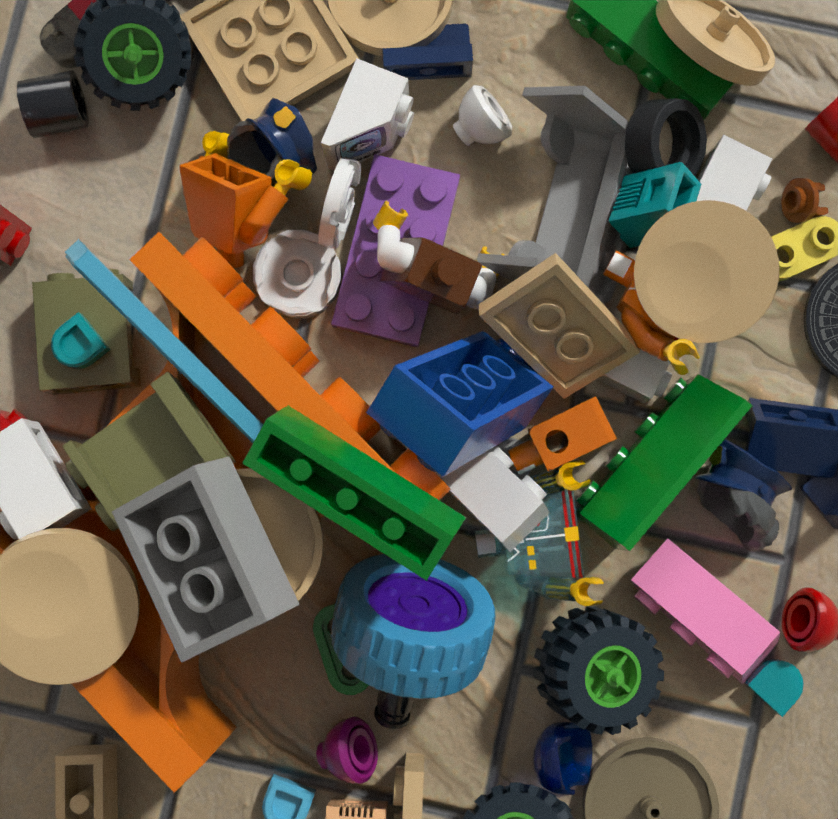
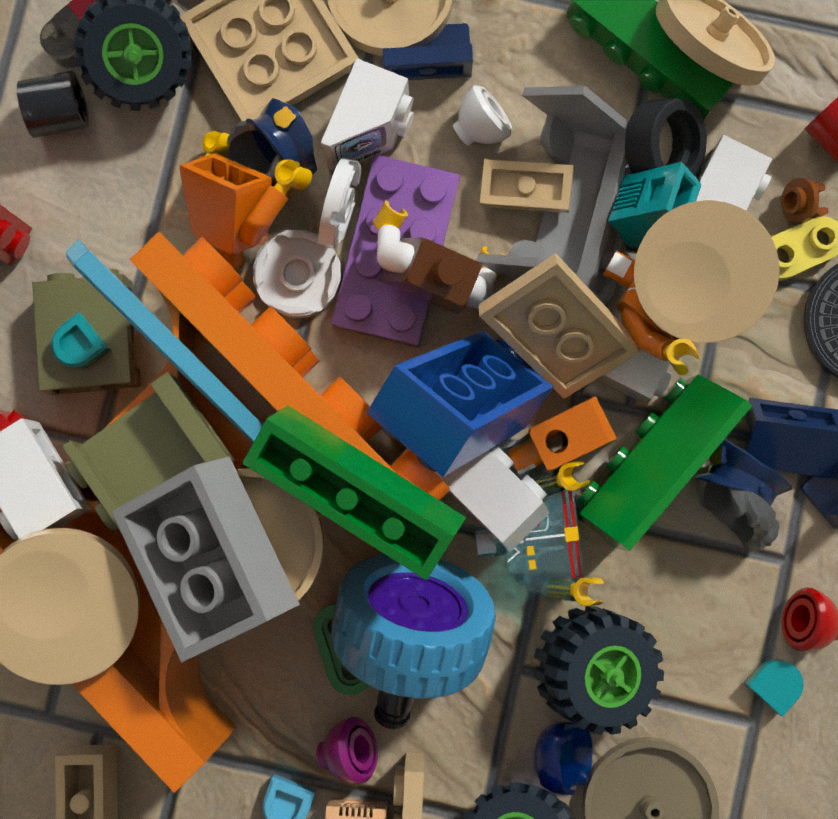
(526, 186): none -> tan plate
(705, 612): bright pink wedge -> none

